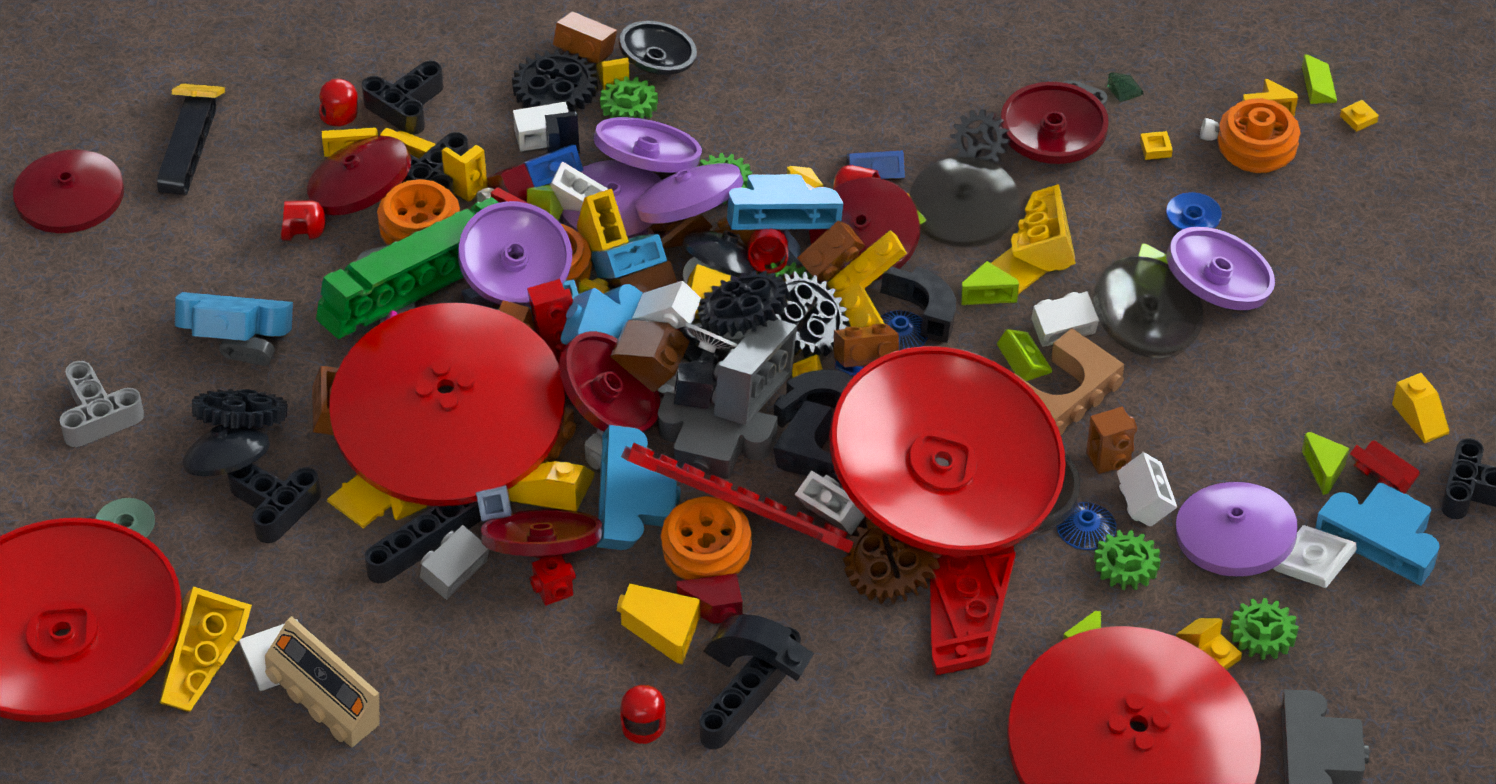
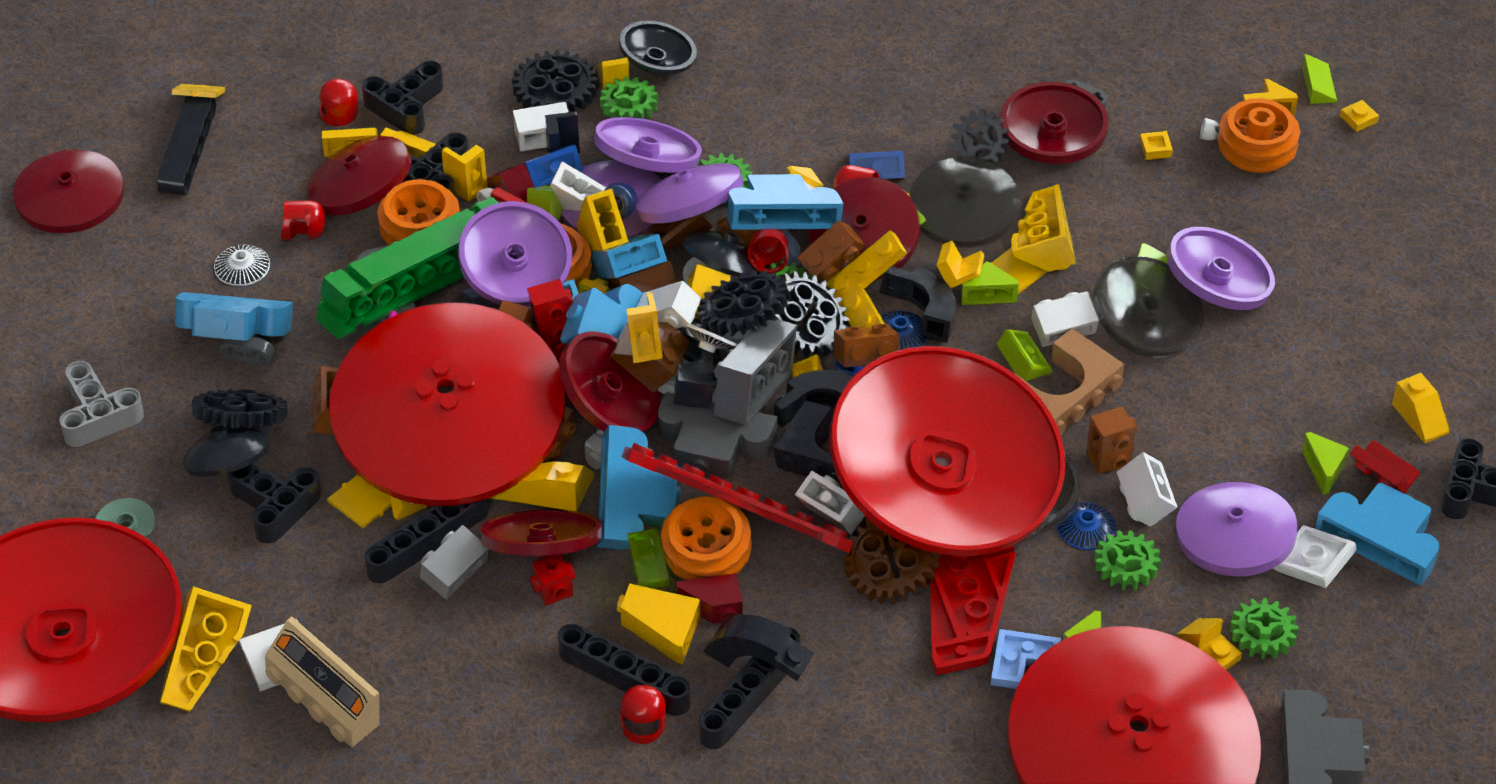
(242, 265): none -> dish
(494, 503): sand blue slope -> none
(584, 37): dark orange brick -> none
(621, 666): none -> black beam
(626, 196): none -> dark blue head
(644, 332): none -> yellow panel
(647, 559): none -> clear neon green slope
(954, 268): none -> yellow panel
(1014, 653): none -> light blue plate
(1123, 86): clear green slope -> none
(1193, 210): blue dish -> none

